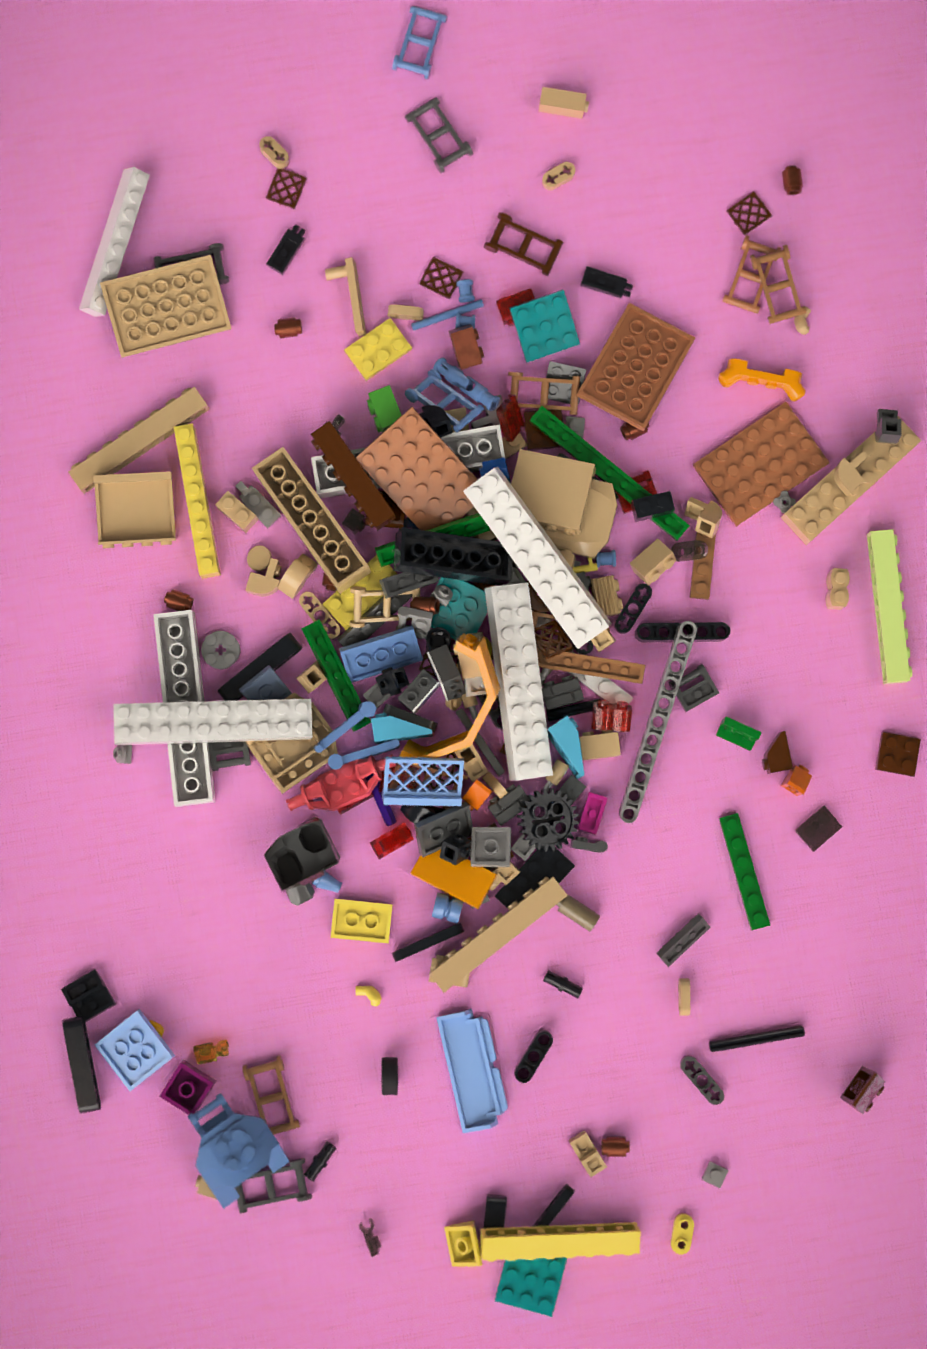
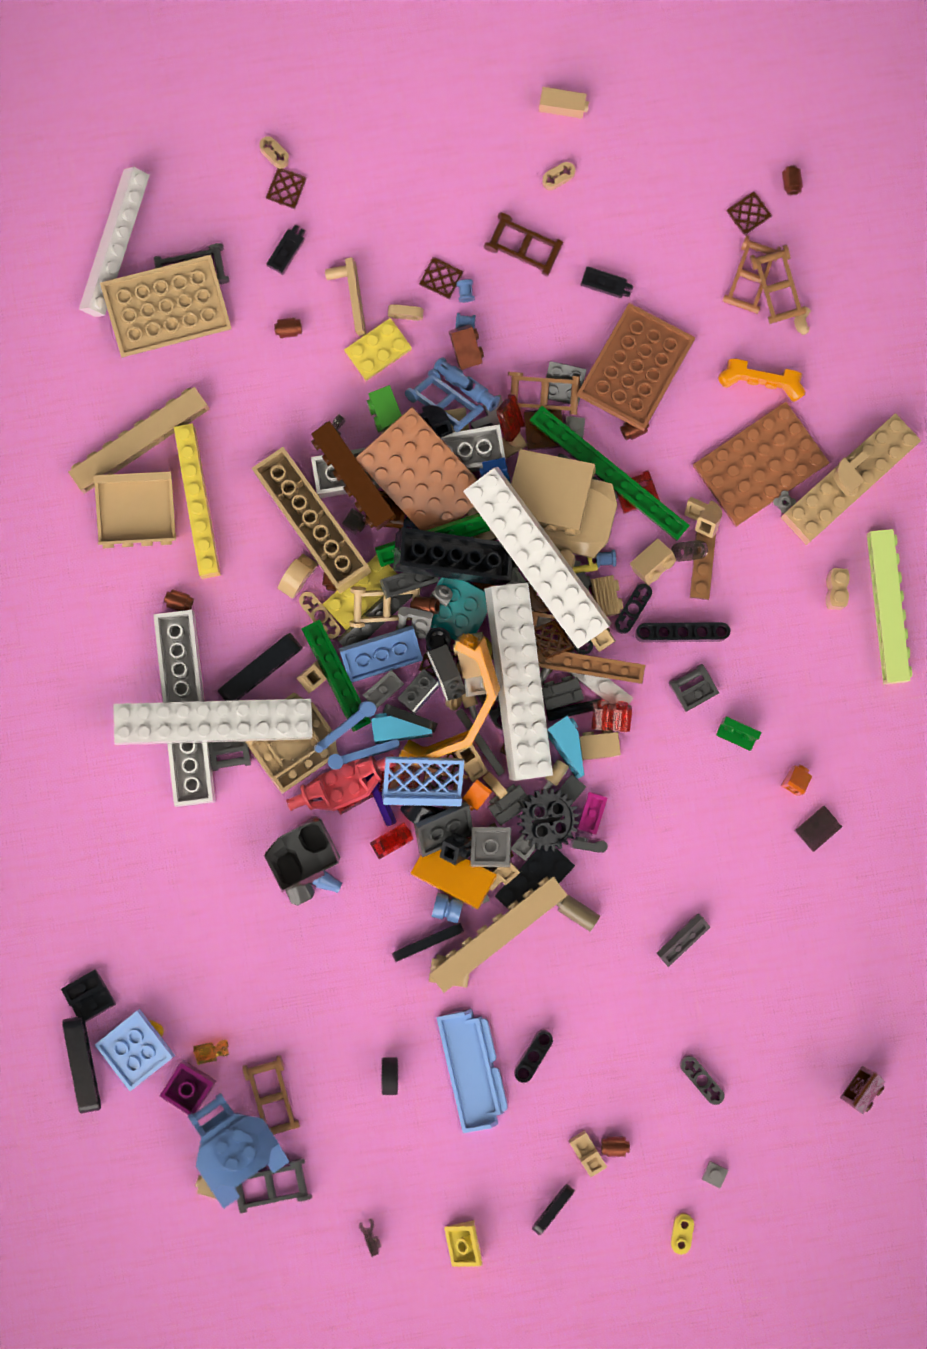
(123, 754): light grey plate -> none
(227, 658): light grey plate -> none
(237, 512): tan brick -> none
(258, 504): light grey hinge -> none
(259, 558): tan piece -> none
(265, 585): tan brick -> none
(265, 686): sand blue plate -> none
(320, 1161): black pin -> none
(361, 921): light yellow plate -> none
(371, 993): light yellow arm -> none
(392, 681): black brick -> none
(398, 60): medium blue piece -> none
(439, 162): dark grey piece -> none
(446, 315): medium blue bar -> none
(495, 1211): black beam -> none
(505, 303): clear red brick -> none
(531, 1284): teal plate -> none
(544, 325): teal plate -> none
(559, 1241): light yellow brick -> none
(562, 984): black pin -> none
(652, 506): black brick -> none
(656, 711): light grey beam -> none
(684, 996): tan beam -> none
(744, 871): green plate -> none
(755, 1039): black axle -> none
(778, 756): reddish brown slope -> none
(888, 426): dark grey brick -> none
(897, 754): reddish brown plate -> none

